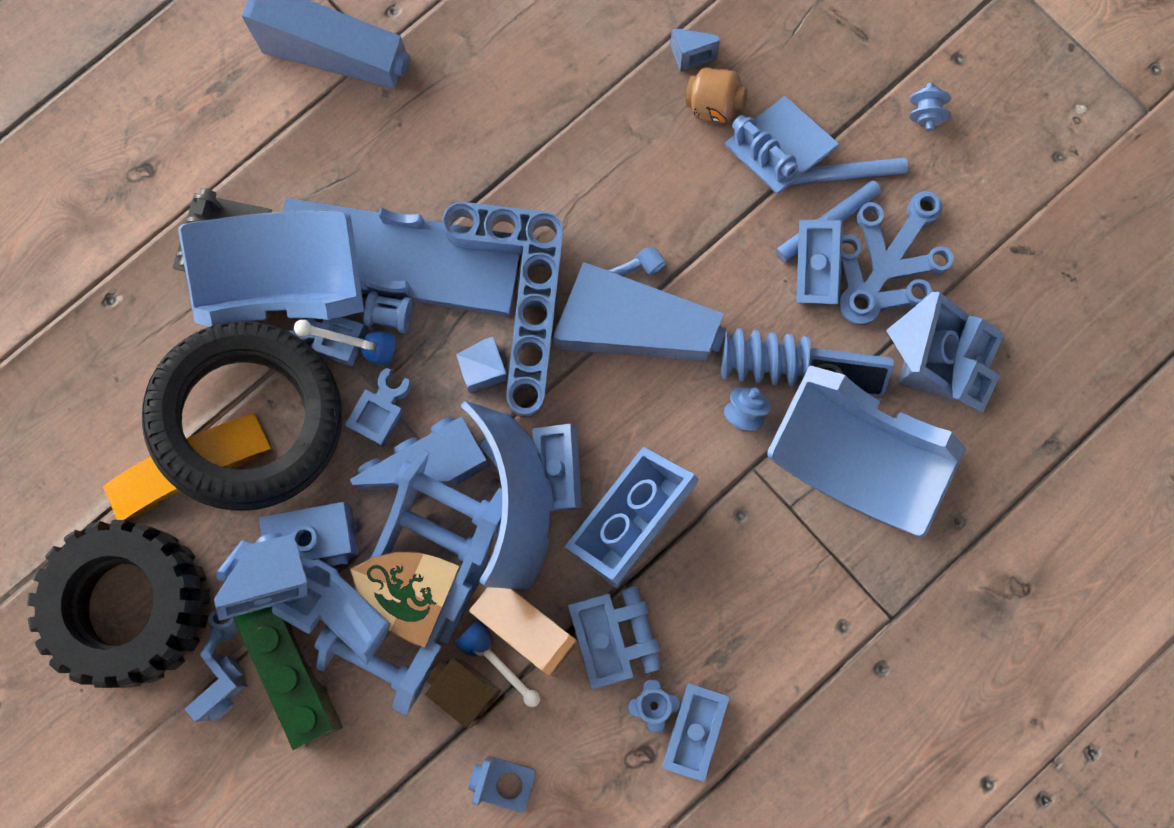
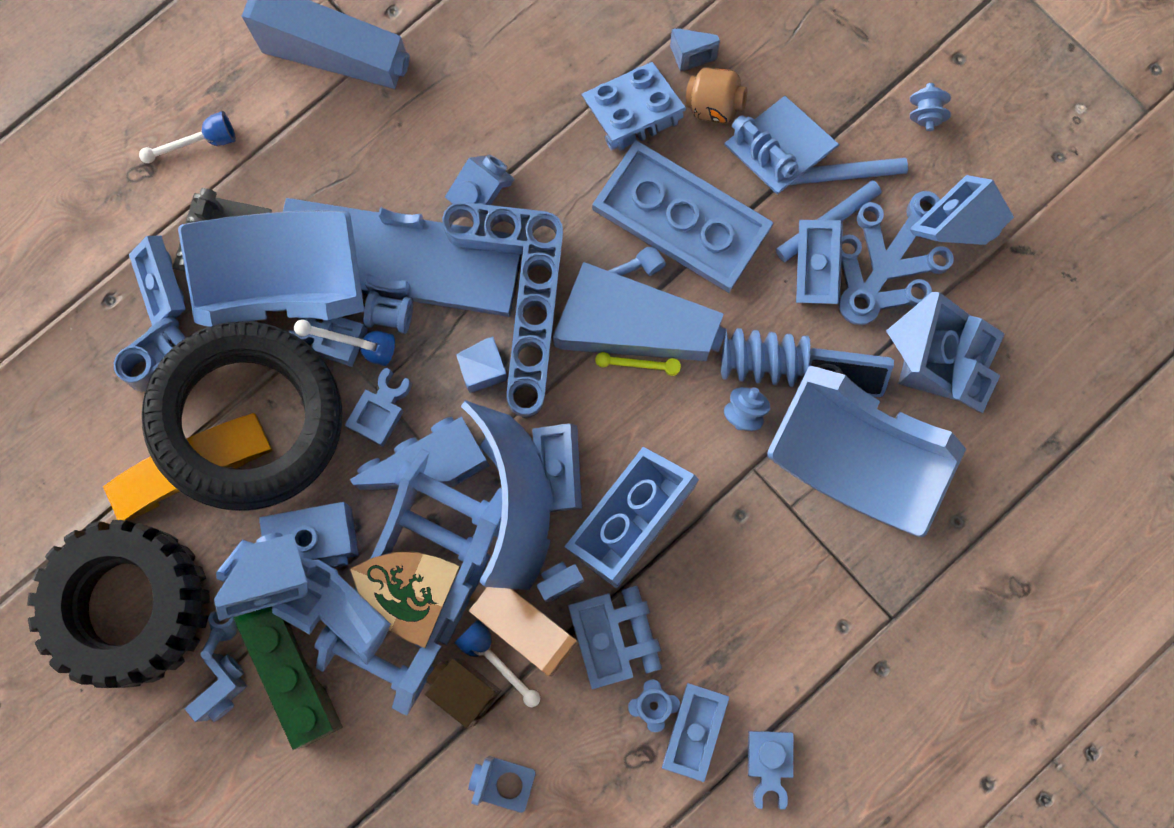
(148, 348): none -> medium blue piece
(156, 279): none -> medium blue plate
(215, 129): none -> hinge
(479, 181): none -> medium blue bracket
(559, 581): none -> medium blue plate
(633, 104): none -> medium blue hinge
(671, 366): none -> neon yellow hinge
(682, 216): none -> medium blue plate
(770, 759): none -> medium blue plate
(967, 214): none -> medium blue slope

